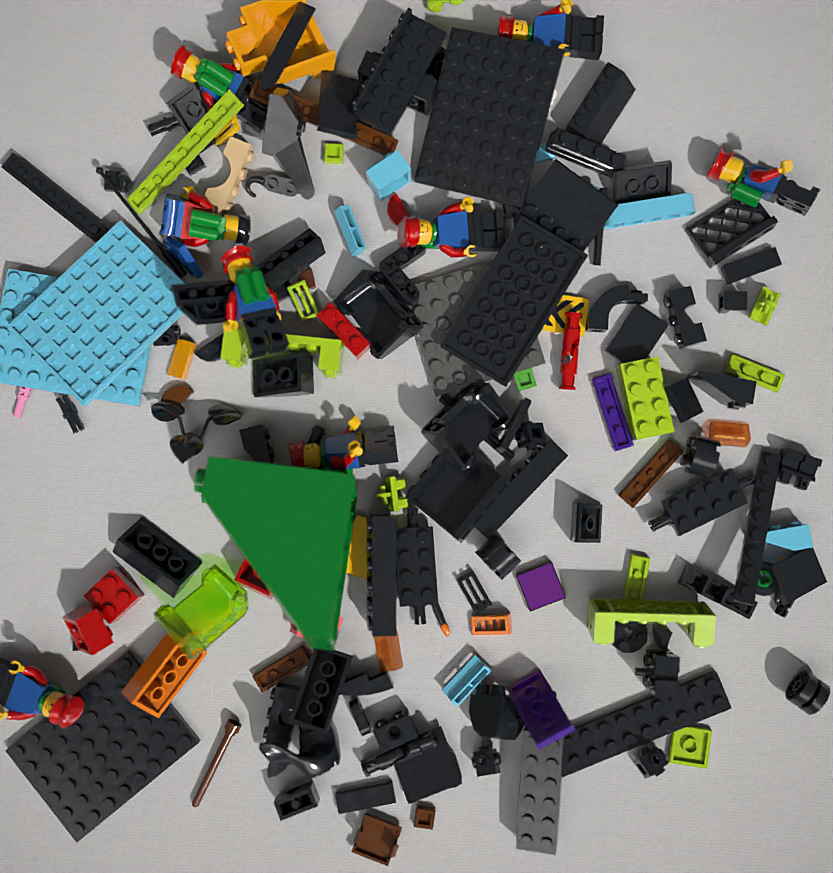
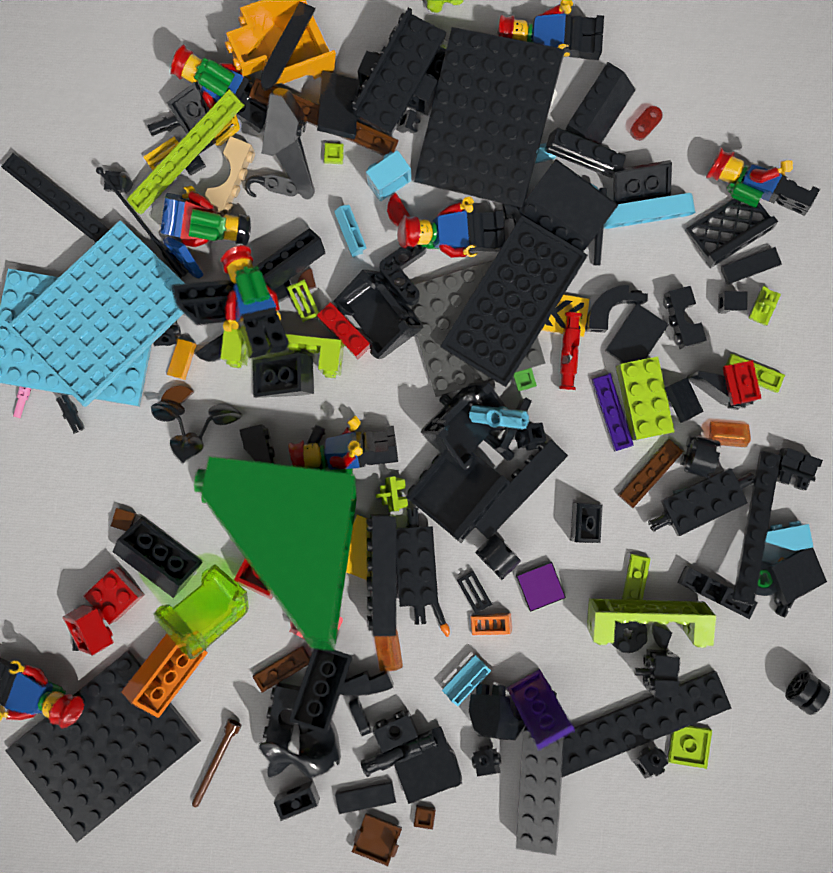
(123, 519): none -> reddish brown tile
(149, 157): none -> yellow tile
(406, 122): none -> black tile
(508, 417): none -> medium azure piece
(647, 122): none -> clear red plate
(742, 382): none -> red plate

